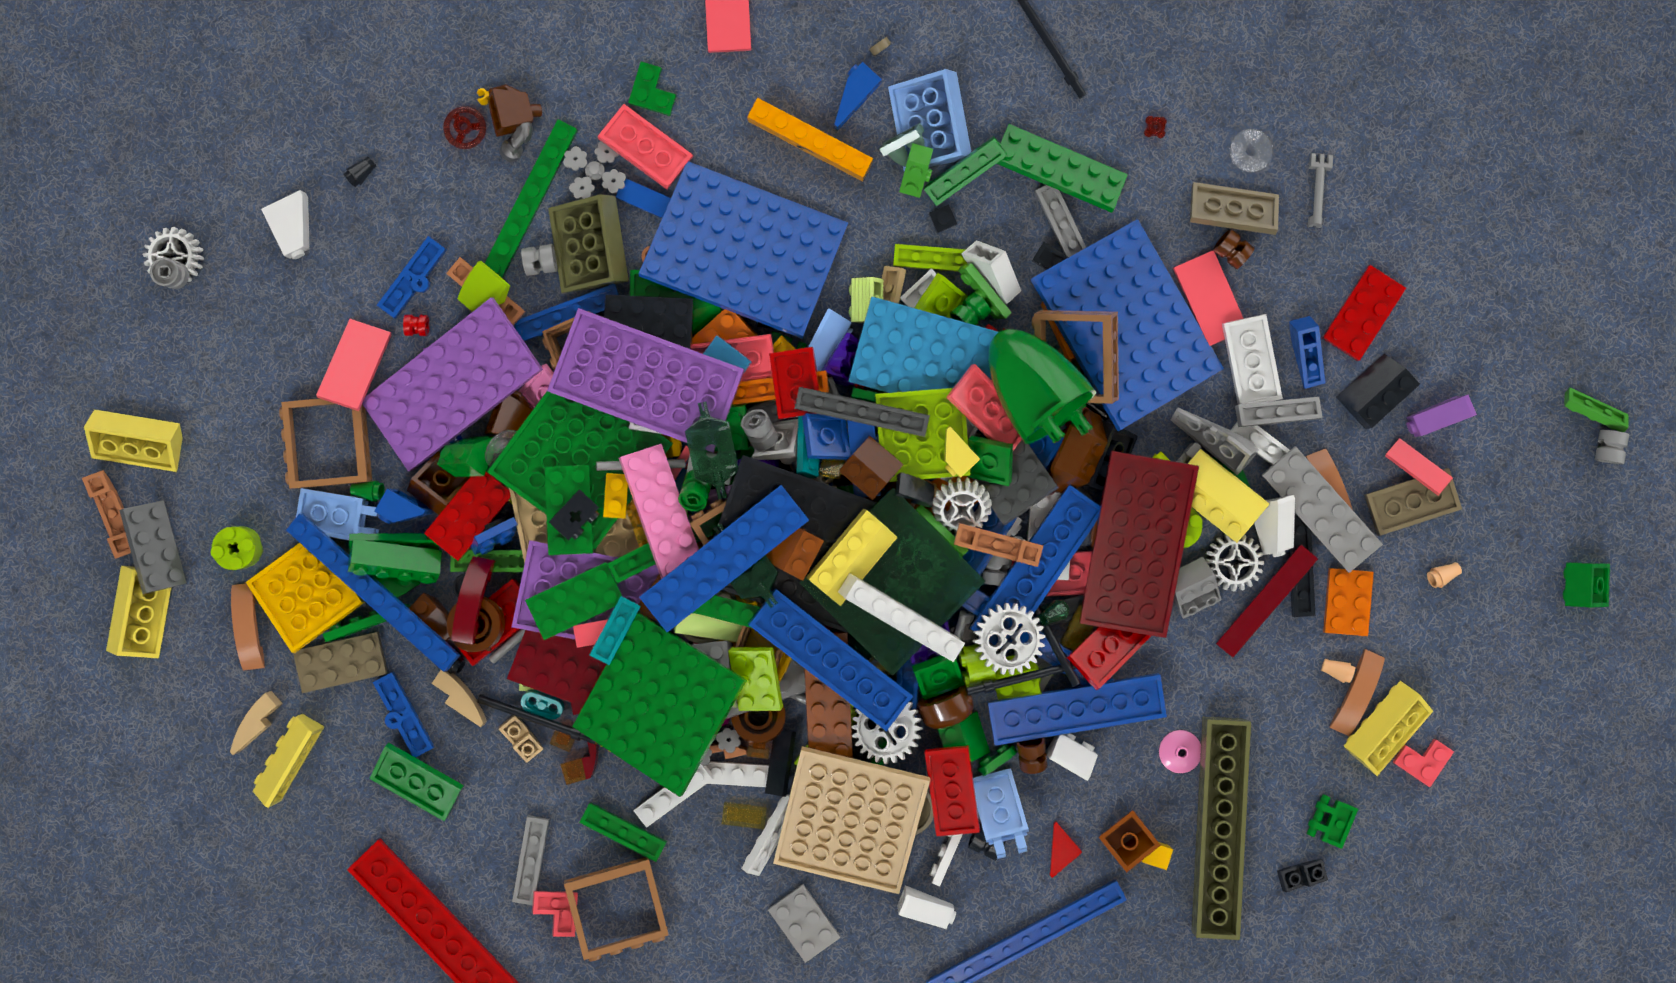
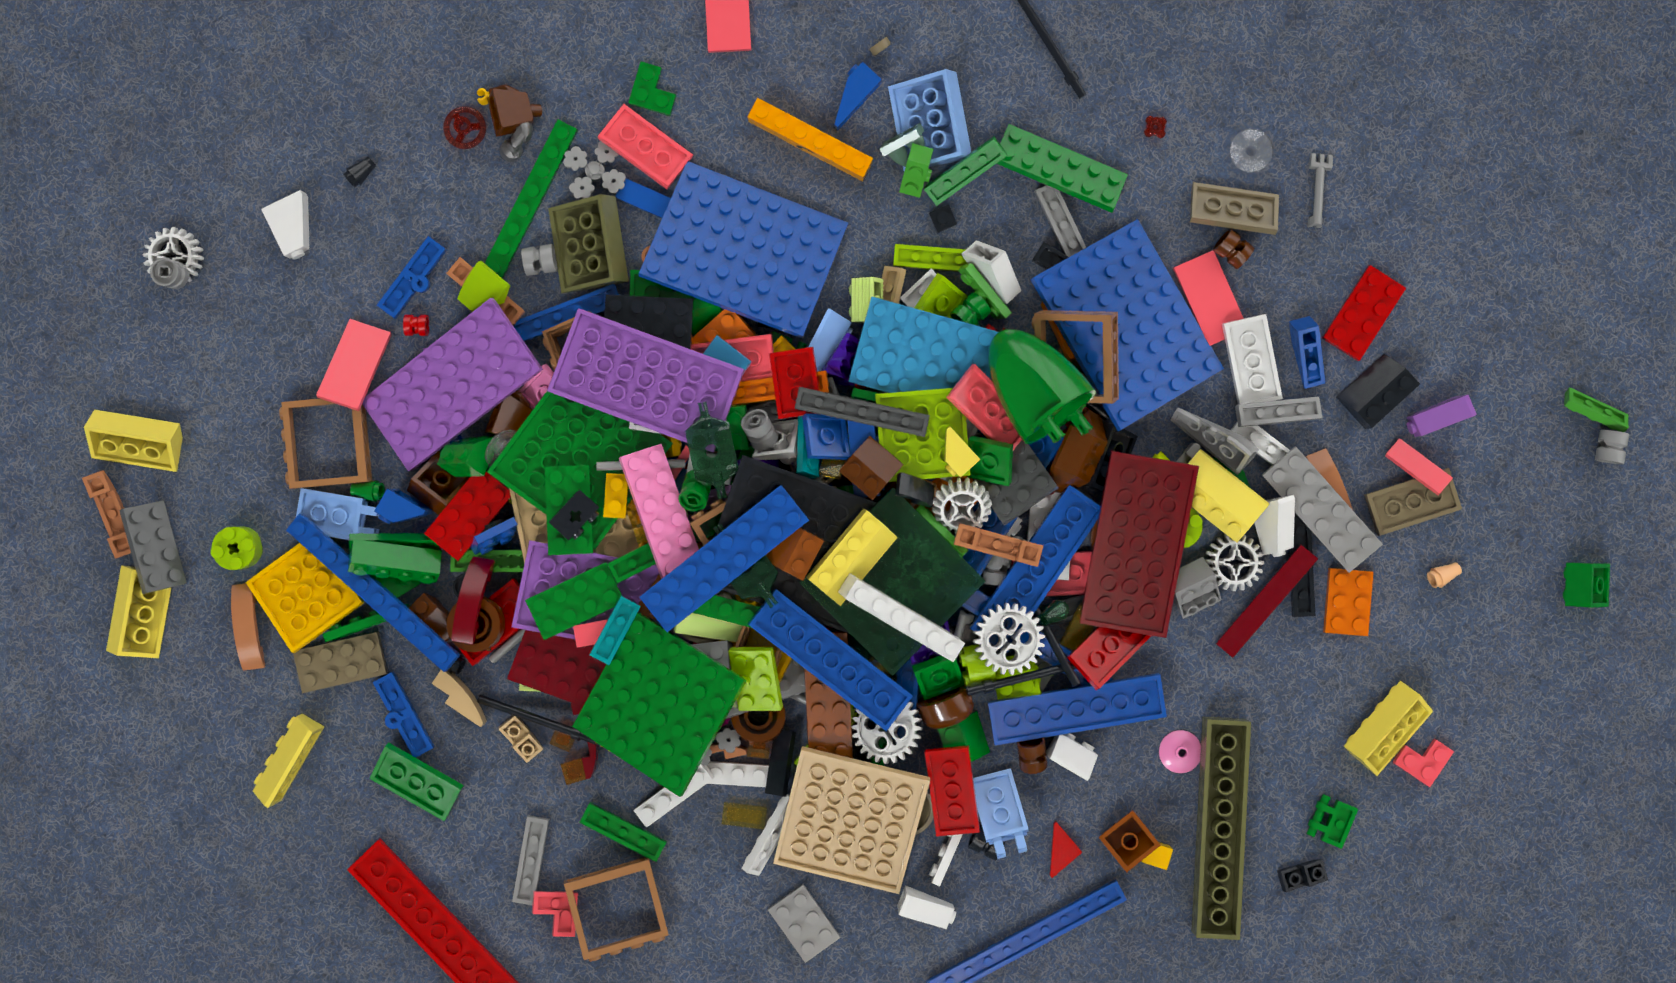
(255, 721): tan slope -> none
(543, 704): teal plate -> none
(989, 763): green plate -> none
(1339, 670): light nougat cone -> none
(1359, 693): nougat slope -> none

